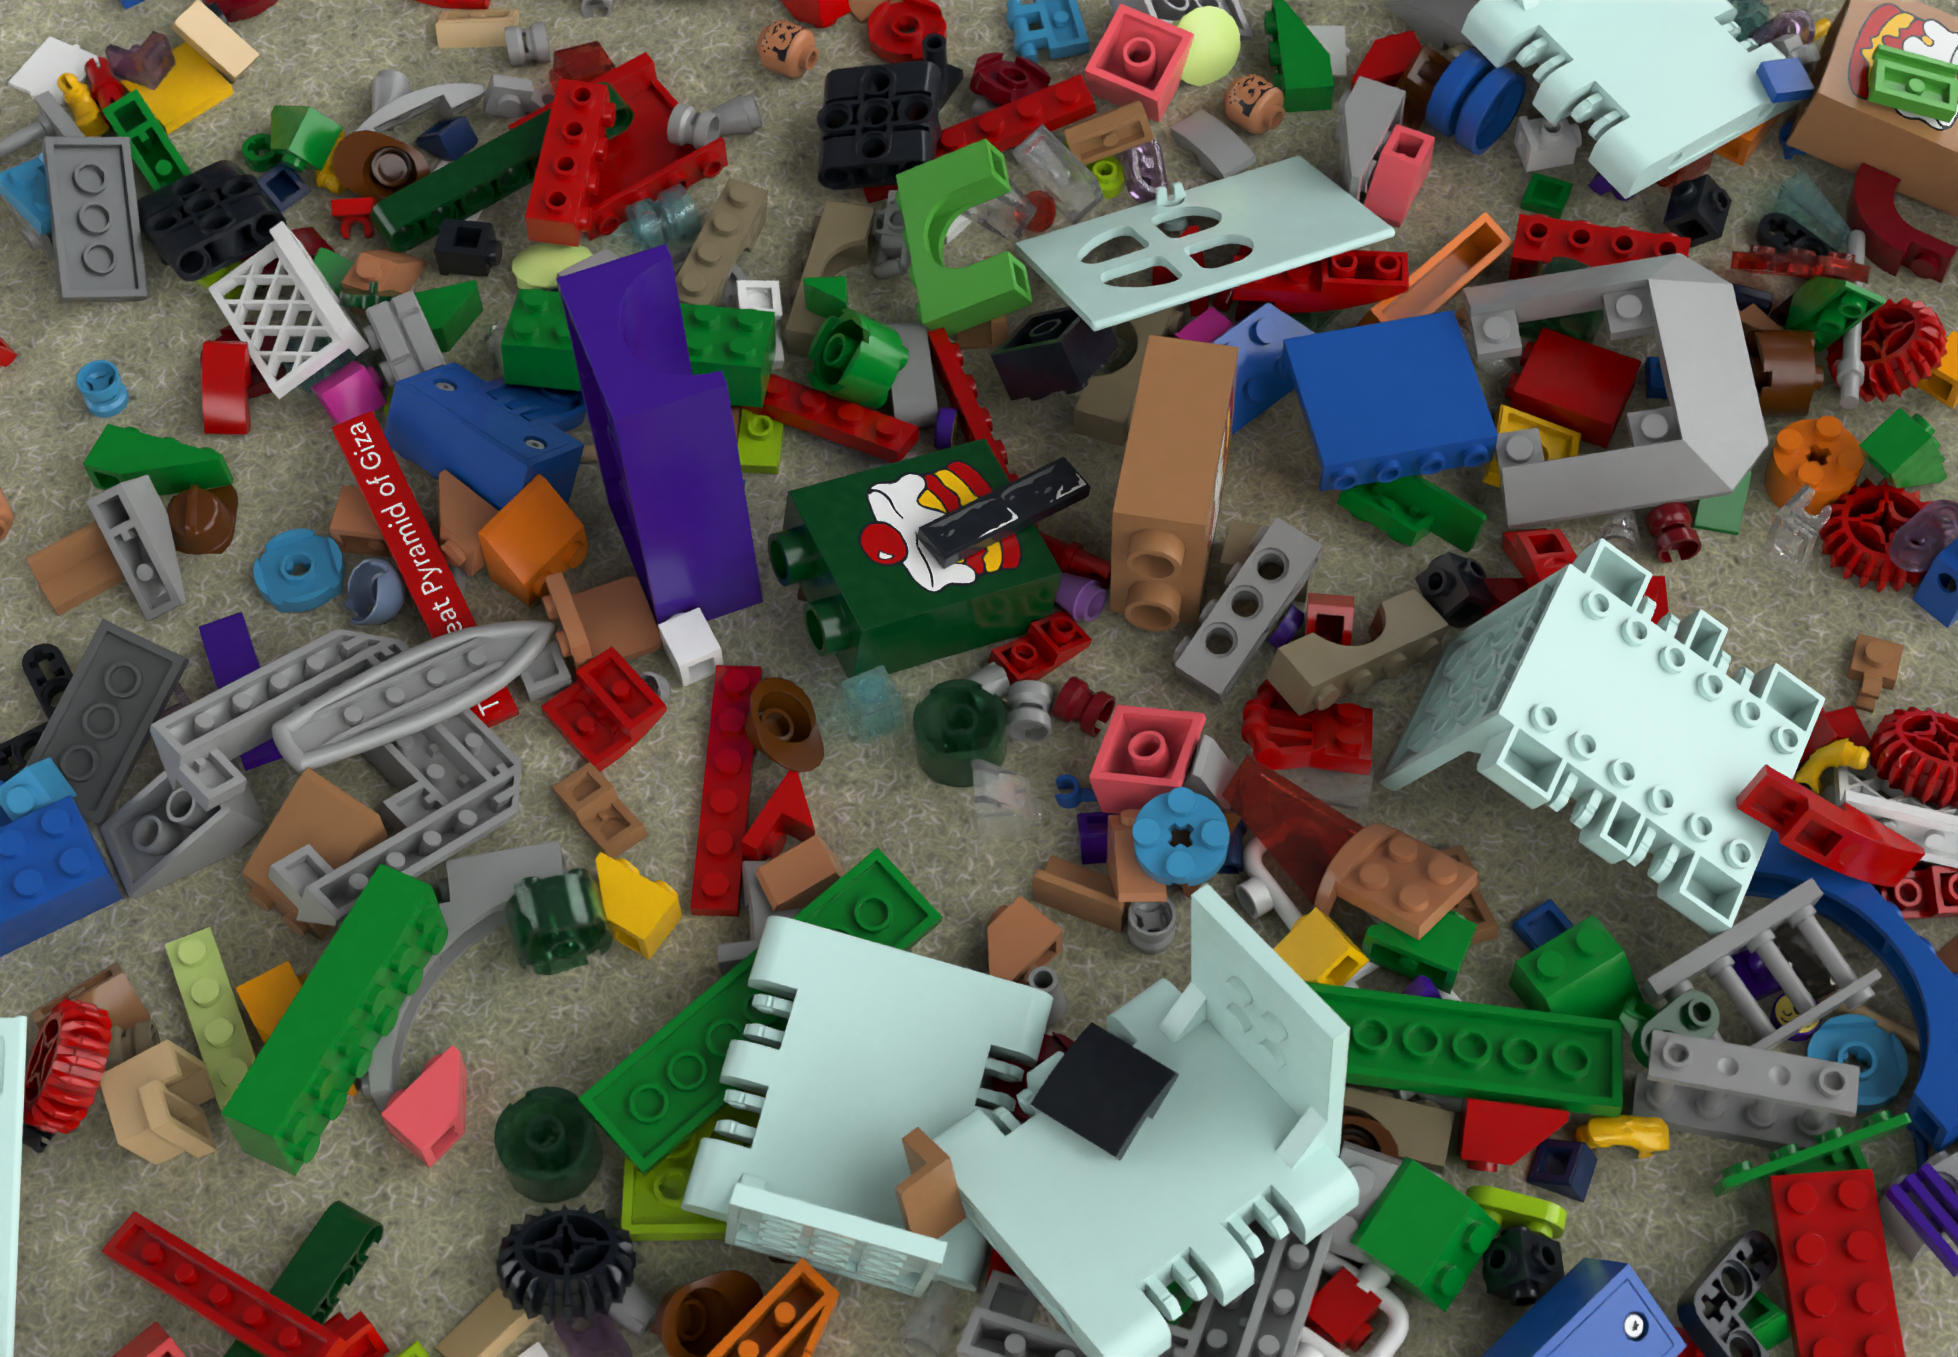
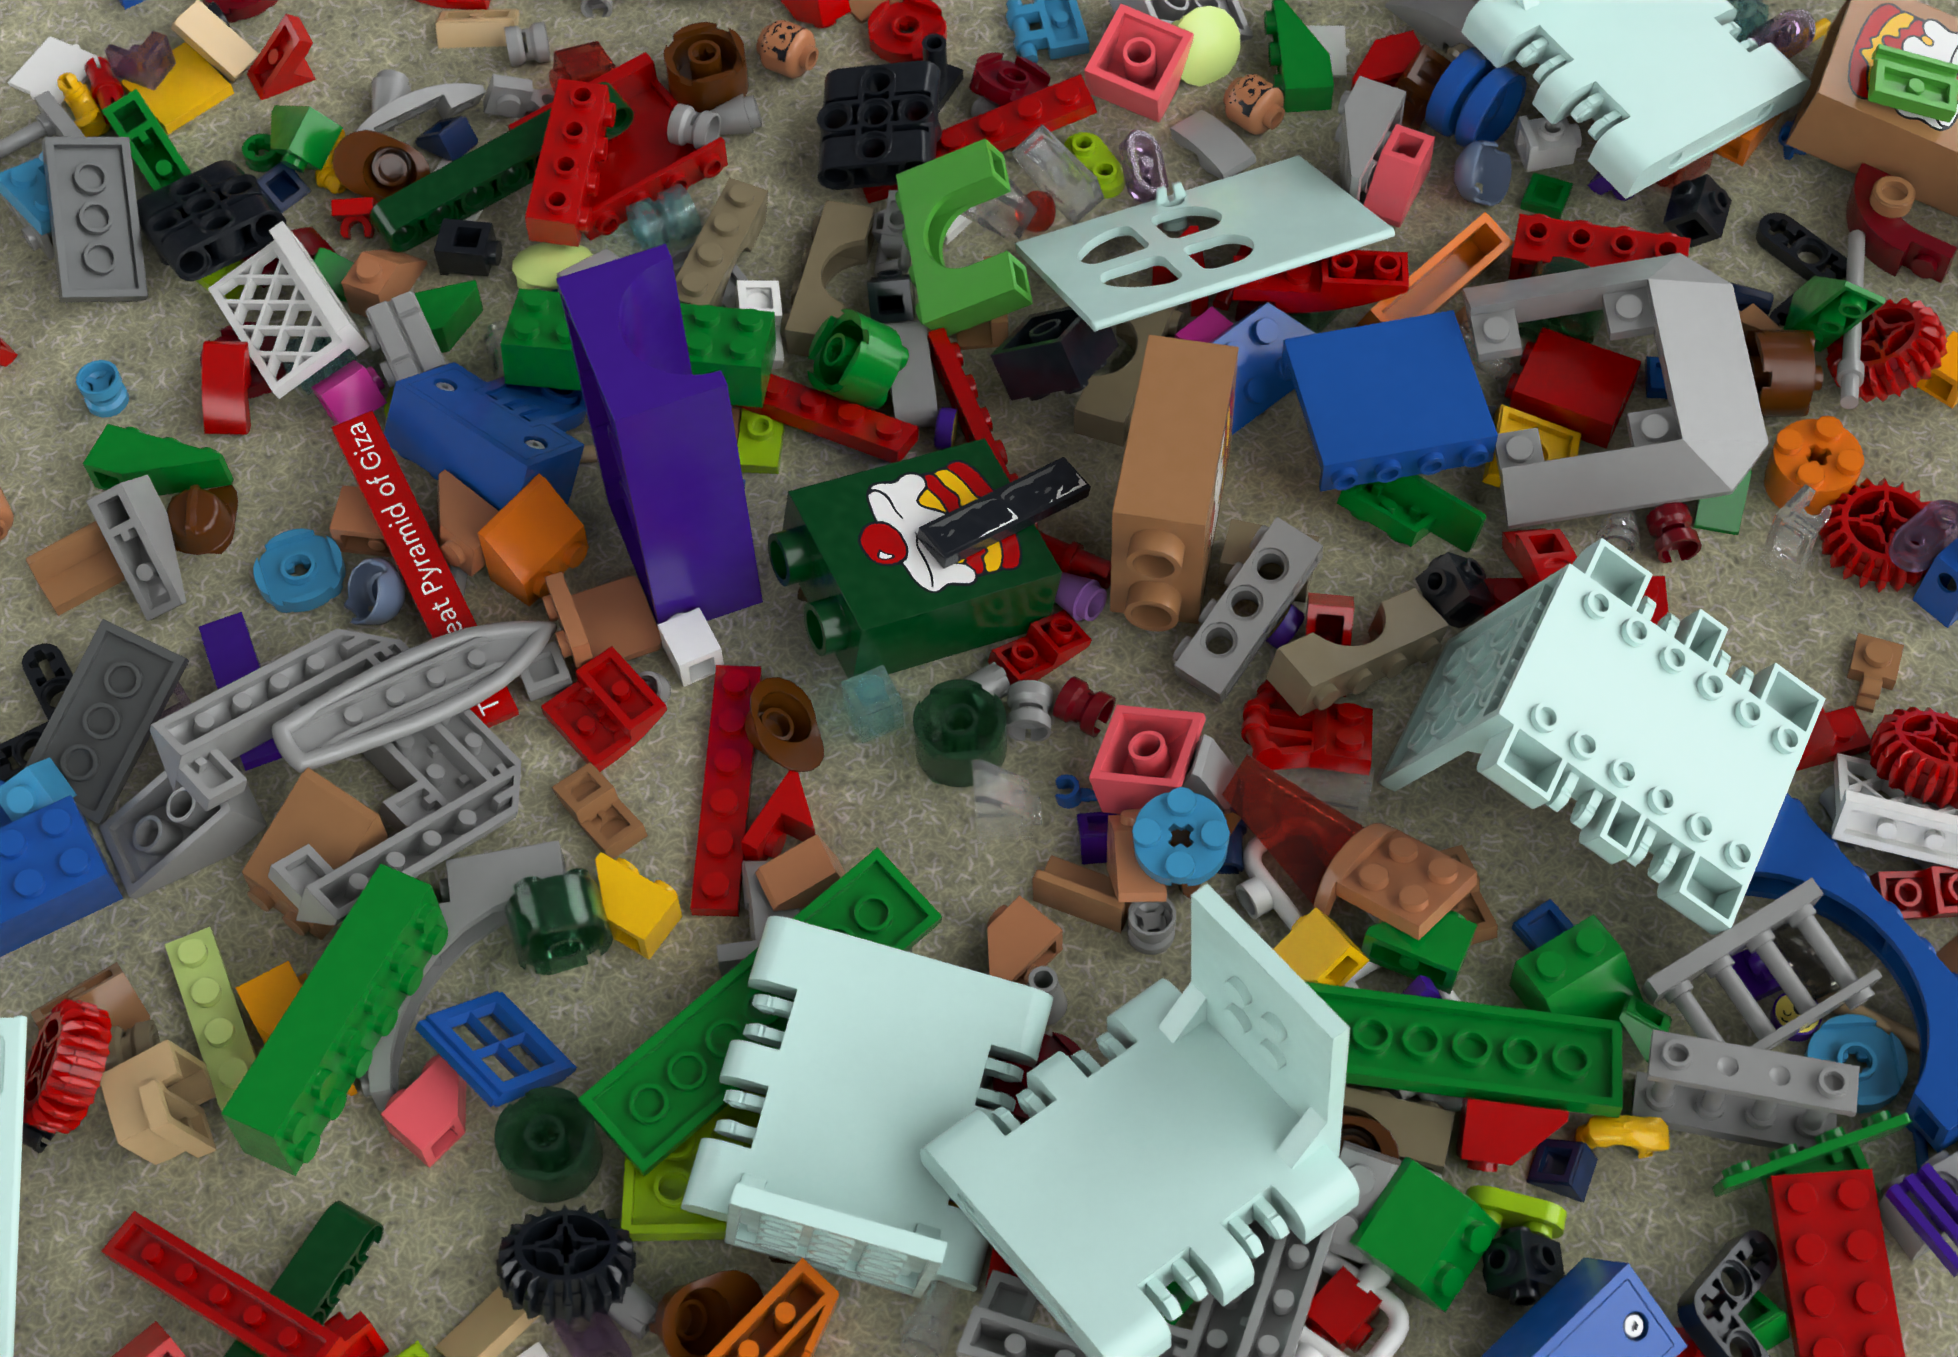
(282, 60): none -> red slope
(365, 298): dark green piece -> none
(439, 1033): none -> blue piece
(706, 66): none -> reddish brown brick
(826, 295): green slope -> none
(891, 297): none -> black brick
(930, 1195): medium nougat panel -> none
(1104, 1090): black slope -> none
(1109, 133): medium nougat panel -> none
(1485, 165): none -> sand blue hair
(1679, 1019): plate -> none
(1785, 80): tile -> none
(1792, 46): white plate -> none
(1800, 264): clear red wing -> none
(1810, 208): clear light blue slope -> none
(1826, 833): red slope -> none
(1836, 754): yellow piece -> none
(1892, 196): none -> medium nougat tile
(1905, 451): green slope -> none

